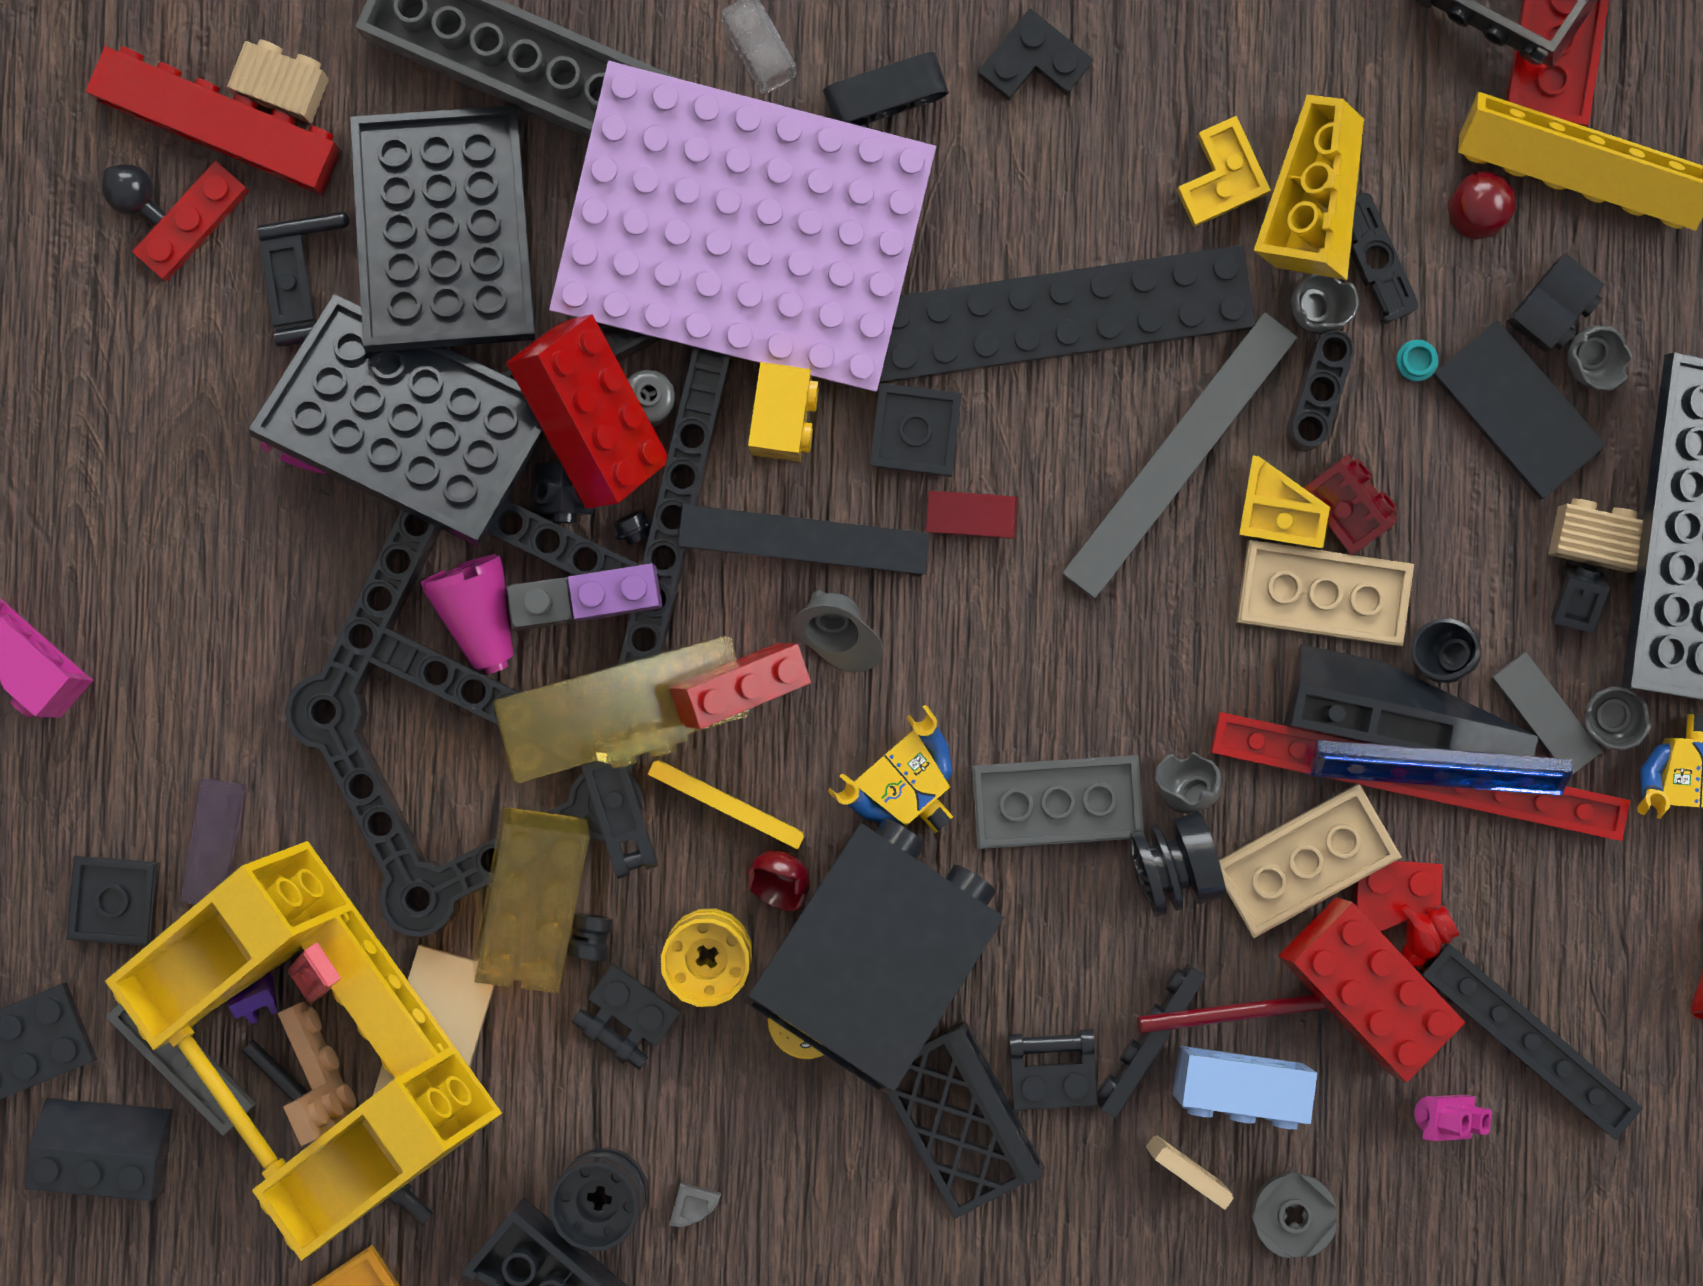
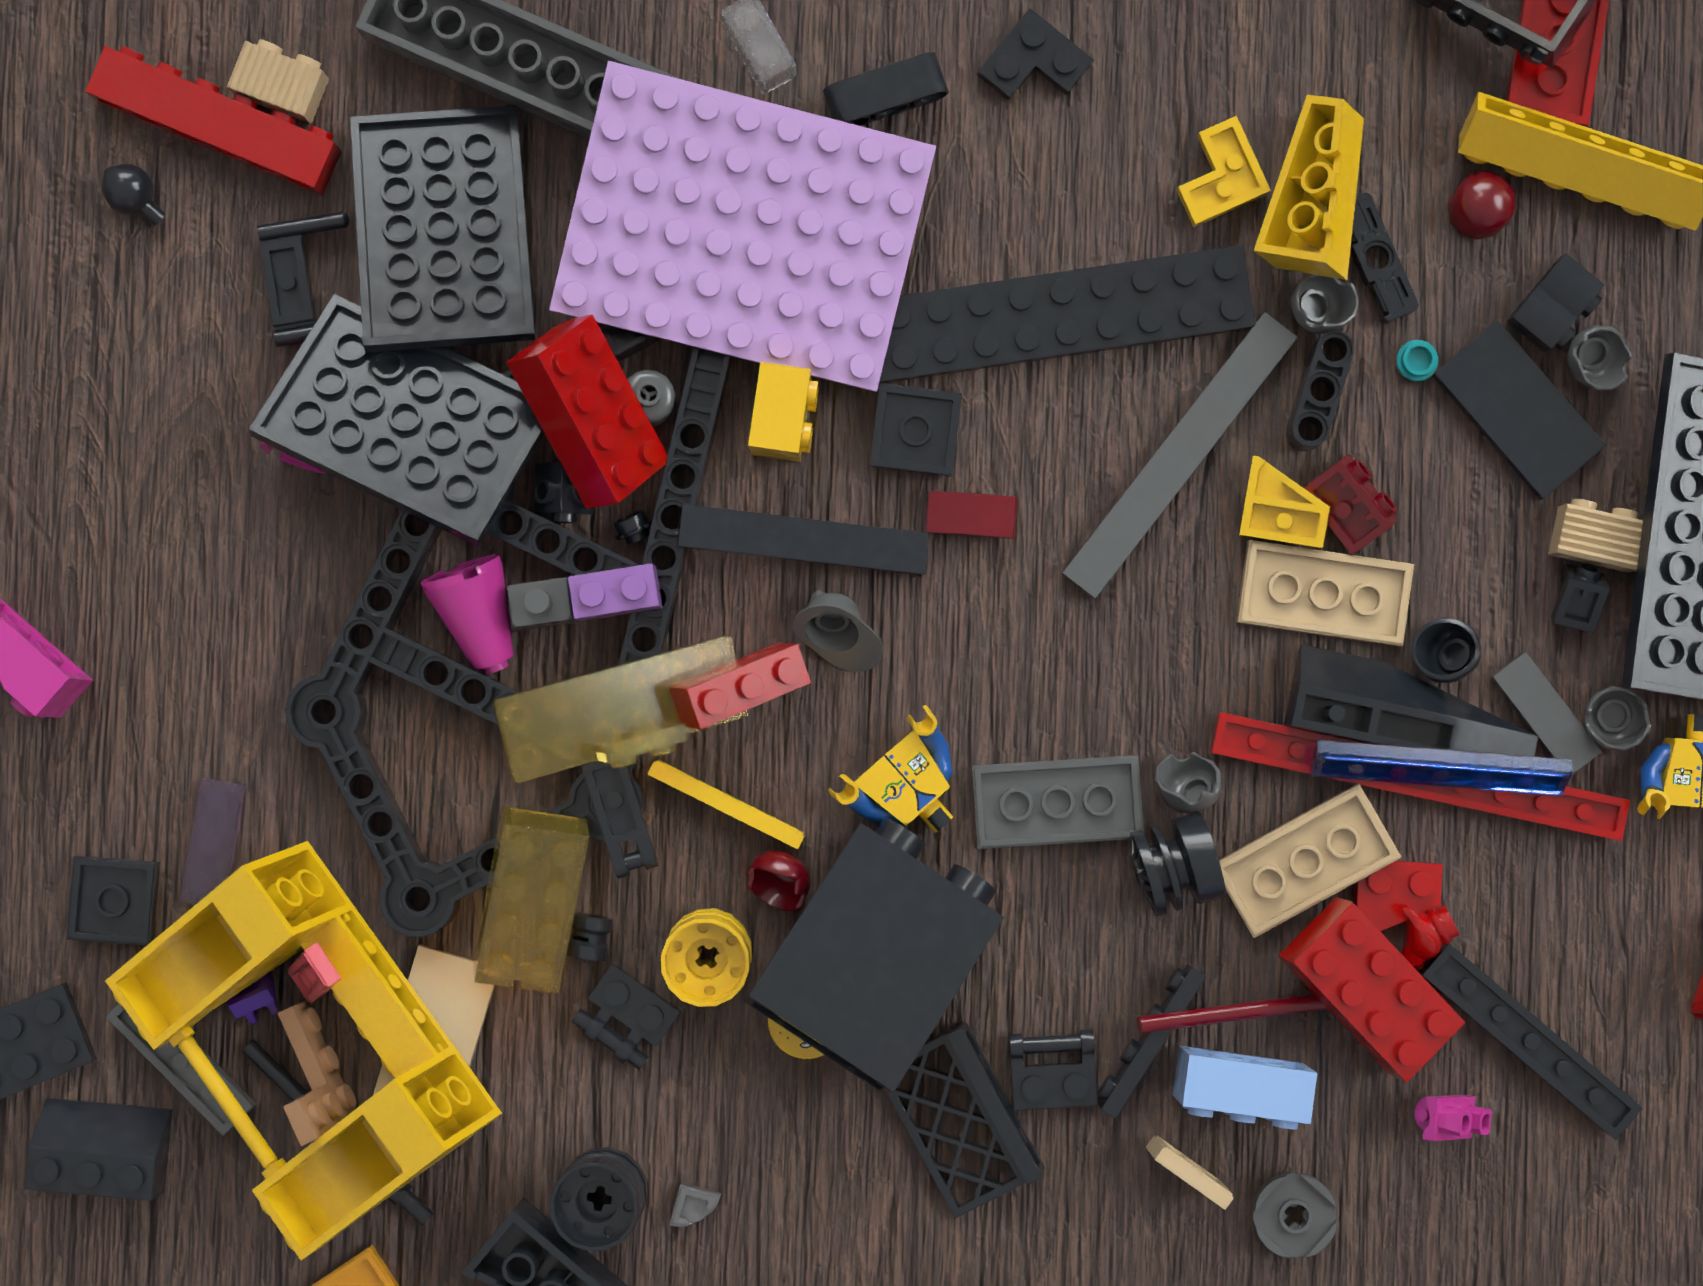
(190, 221): red plate -> none

